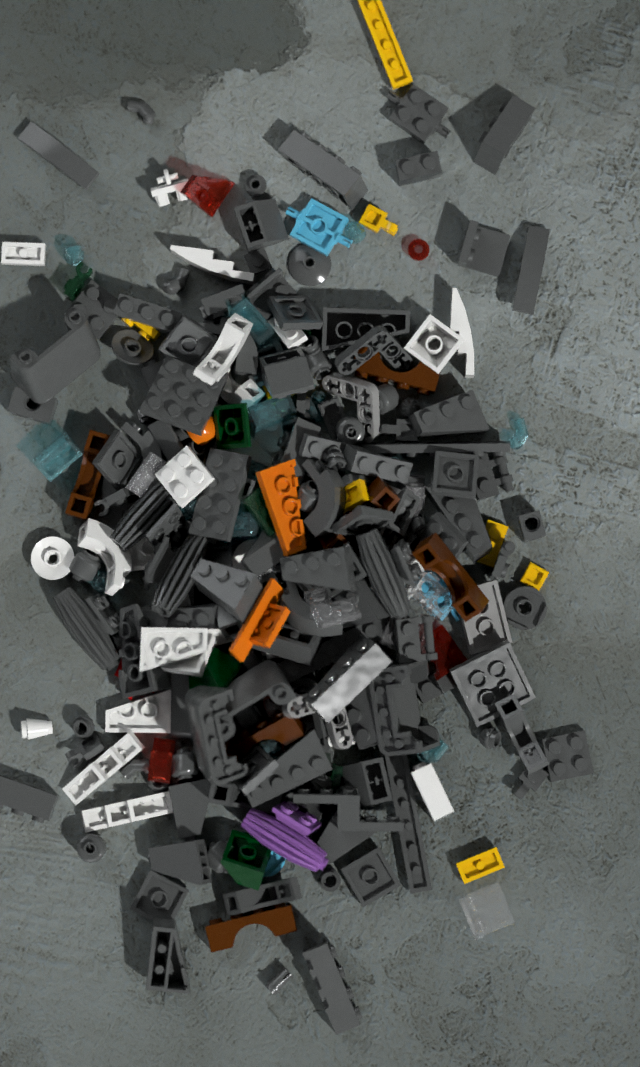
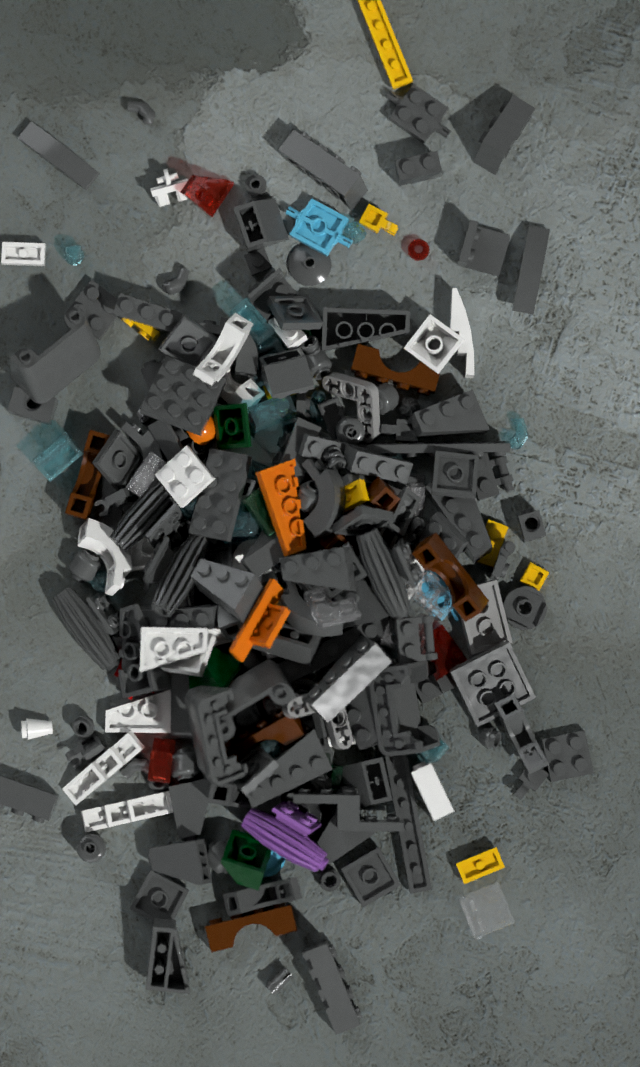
(41, 558): white dish -> none
(74, 286): clear green plate -> none
(132, 347): dark grey dish -> none
(204, 260): white slope -> none
(216, 305): dark grey plate -> none
(379, 345): dark grey beam -> none

